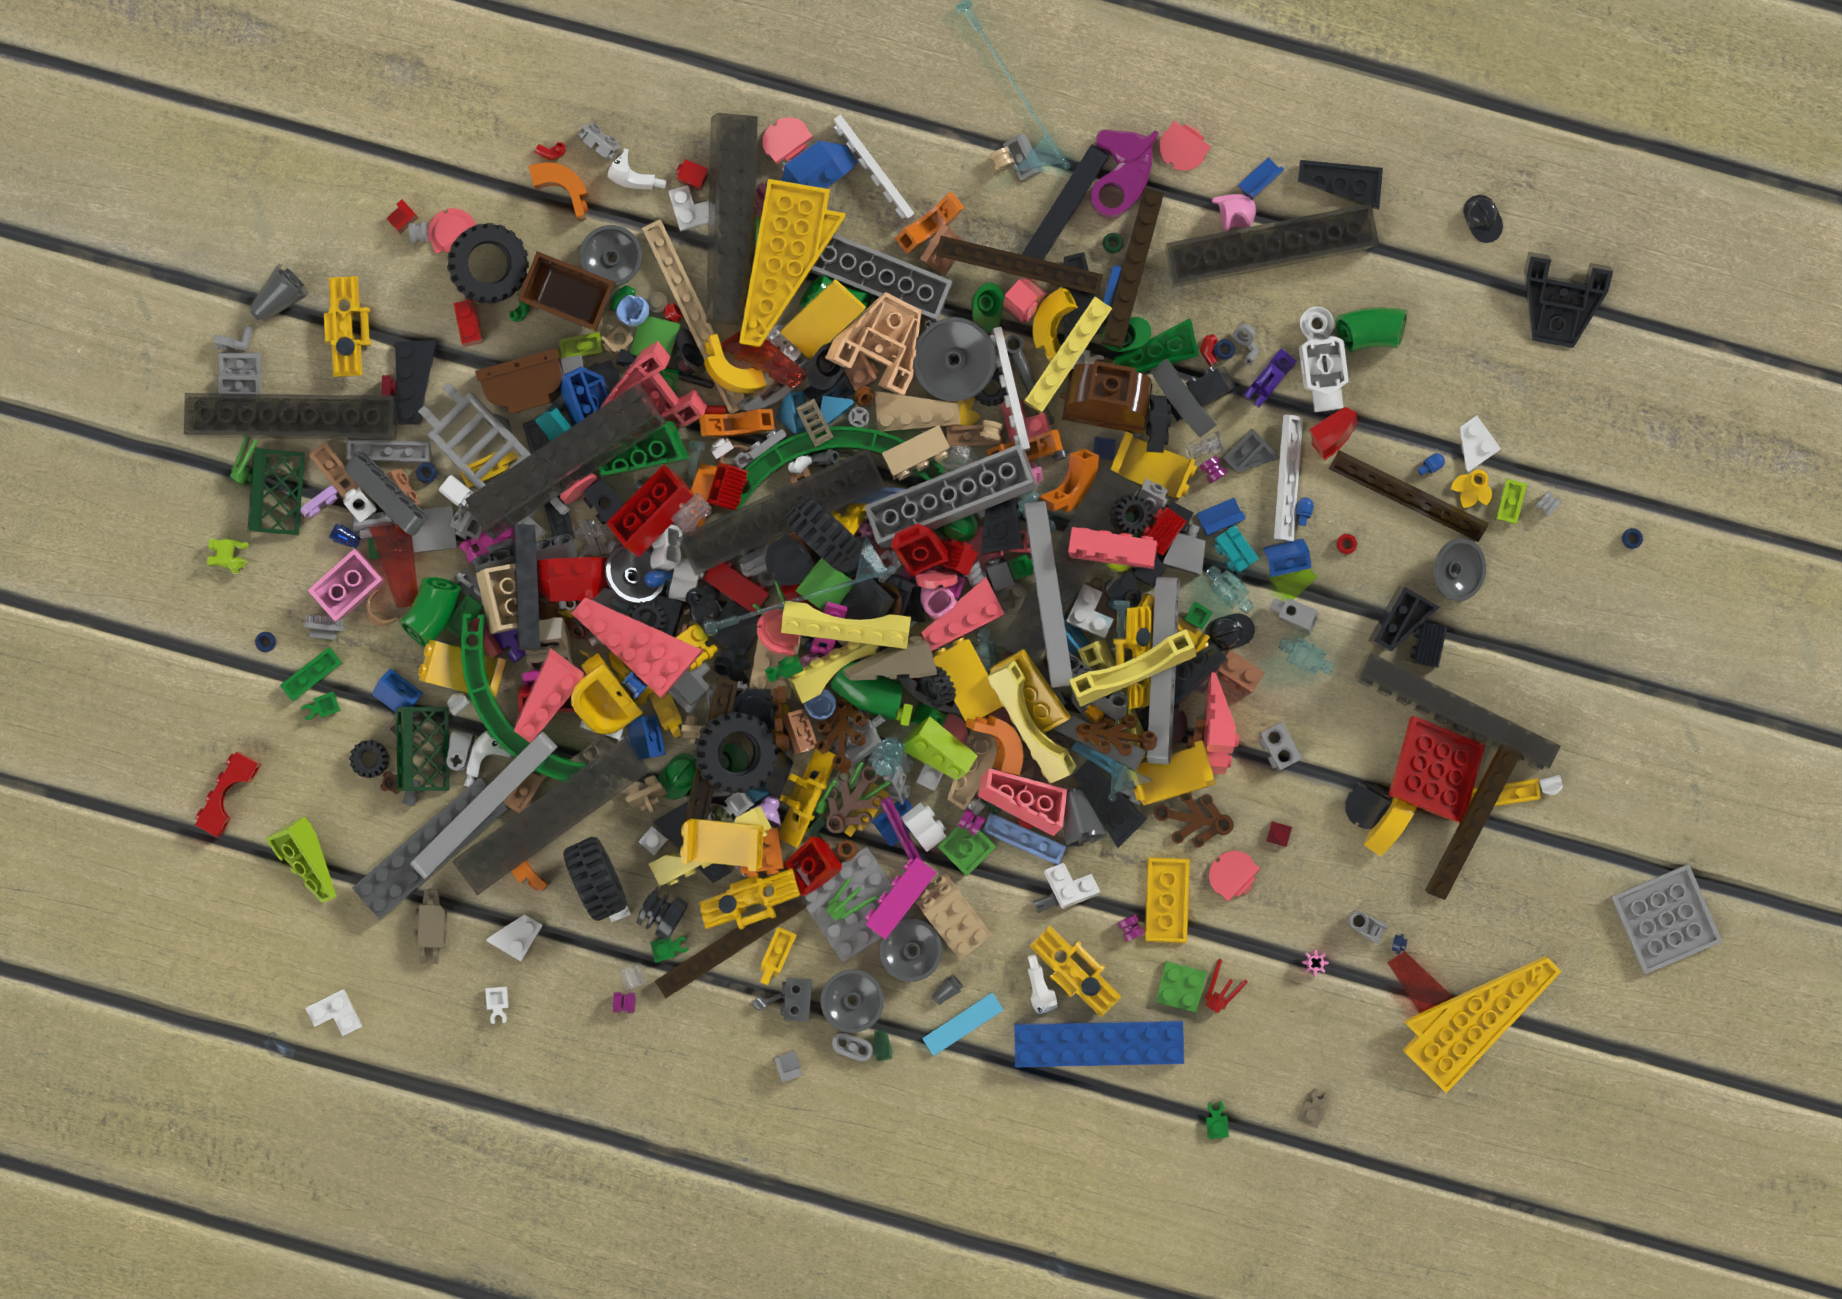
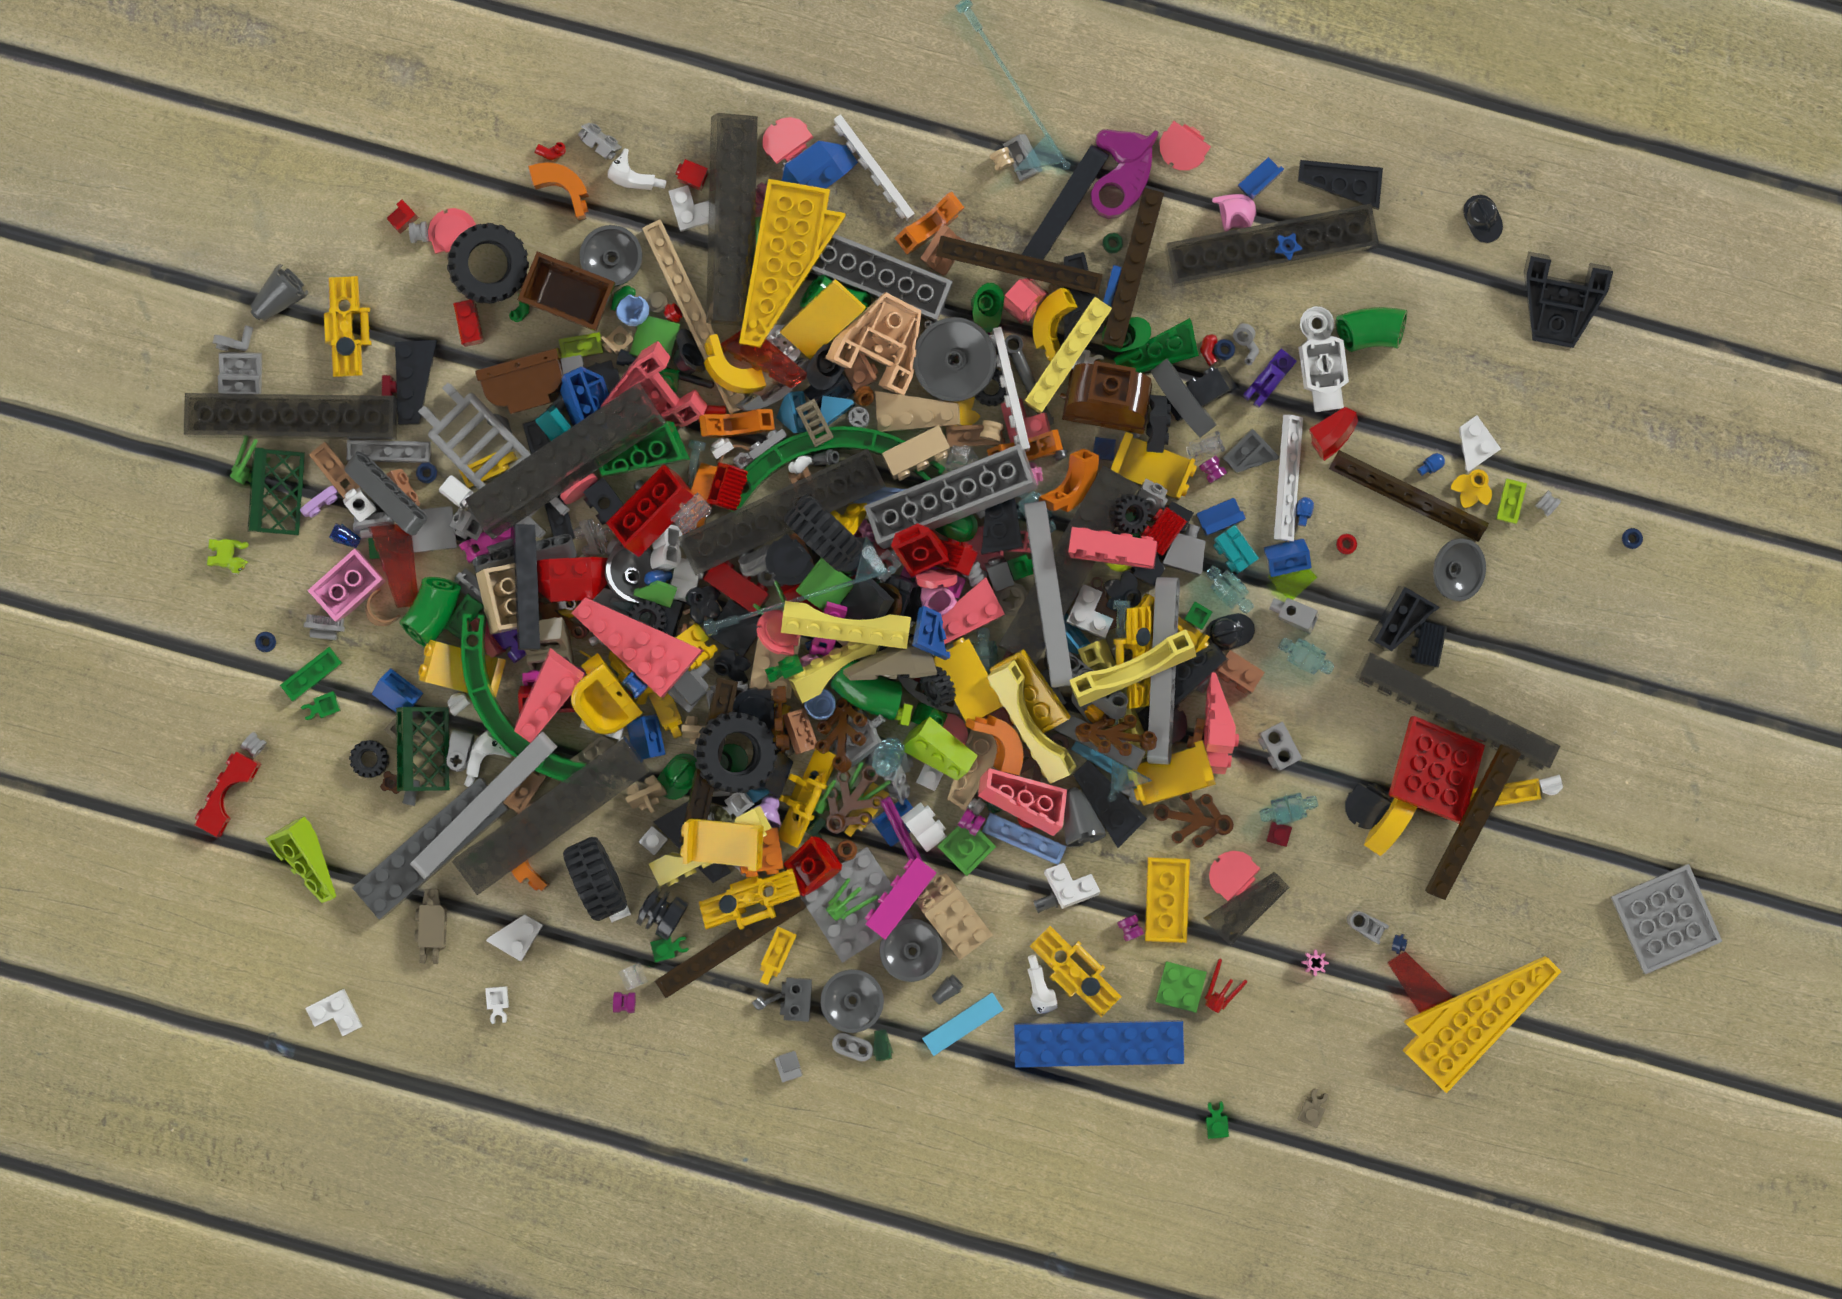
(253, 745): none -> light grey wheel
(657, 592): none -> bright green tile
(930, 633): none -> blue wing
(1245, 909): none -> clear smoke wing
(1283, 241): none -> blue plate
(1288, 808): none -> clear light blue piece

